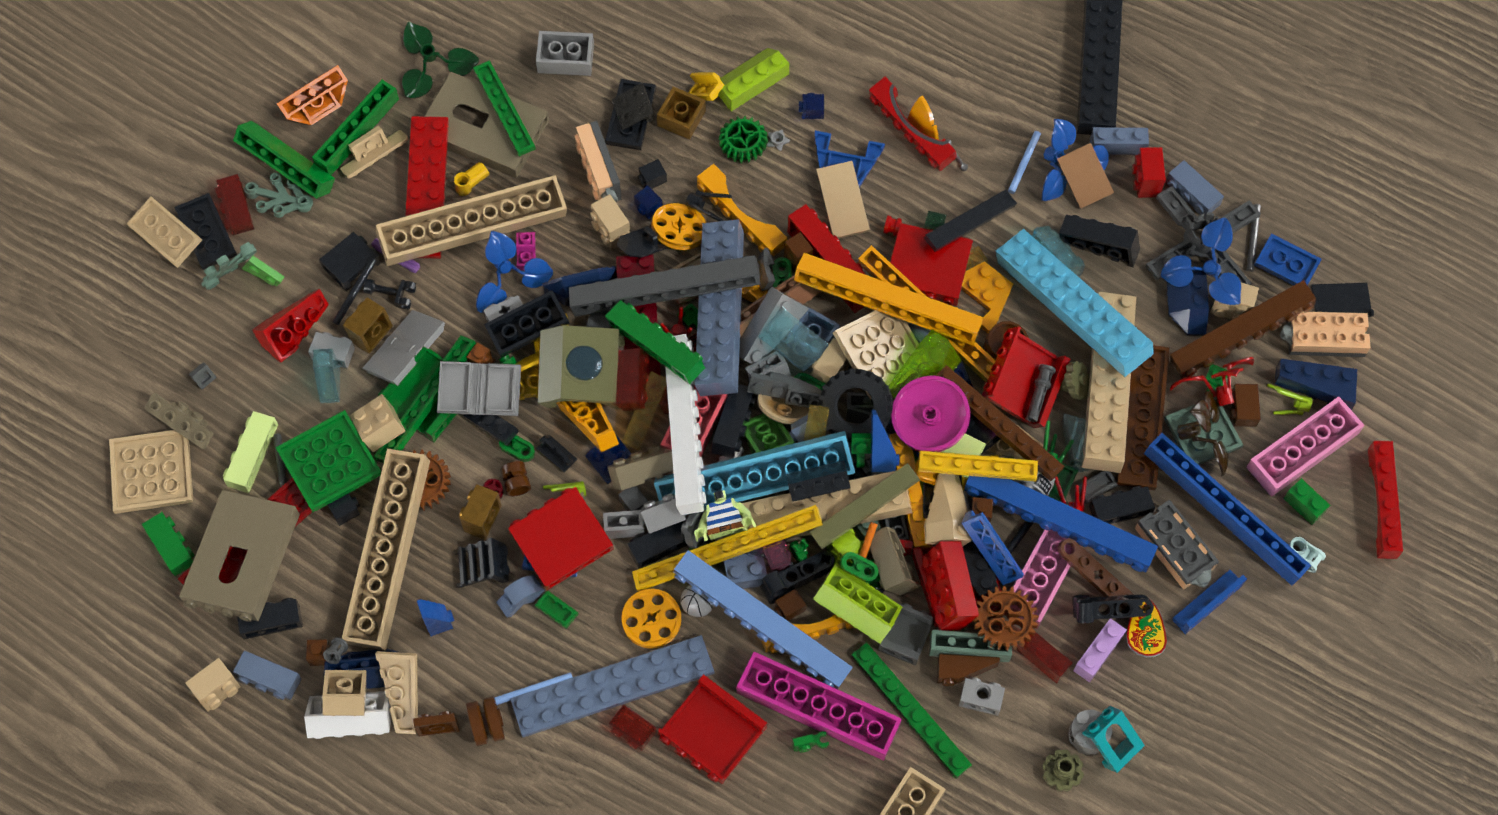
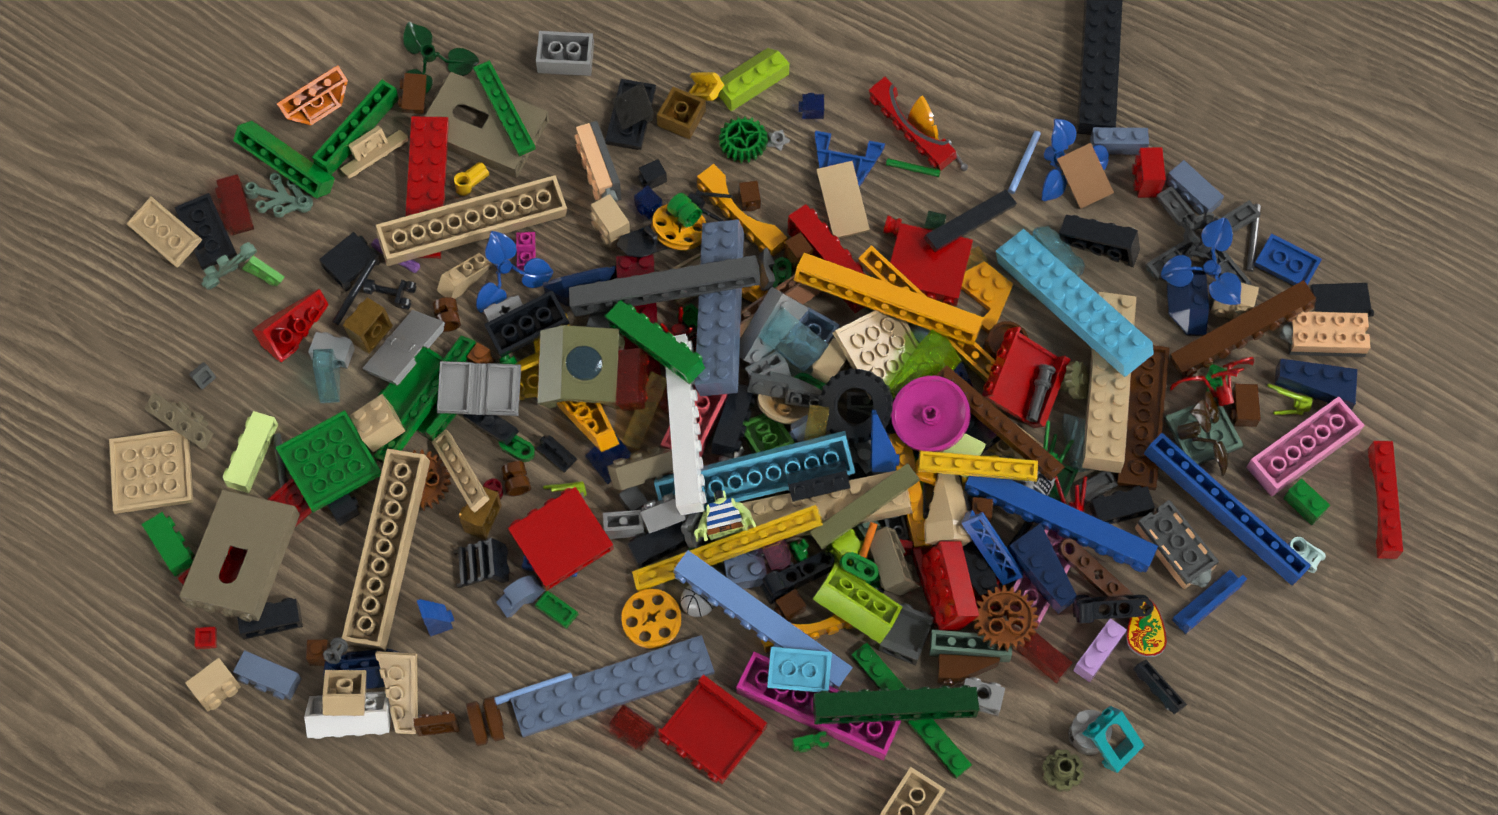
(205, 637): none -> red plate
(413, 93): none -> reddish brown brick
(446, 311): none -> reddish brown wheel
(460, 470): none -> tan plate
(463, 276): none -> tan slope
(685, 209): none -> green wheel
(749, 196): none -> reddish brown brick
(799, 669): none -> medium azure plate
(860, 446): green plate -> none
(895, 705): none -> dark green brick
(913, 167): none -> green bar
(1042, 567): none -> dark blue wedge
(1159, 687): none -> black plate

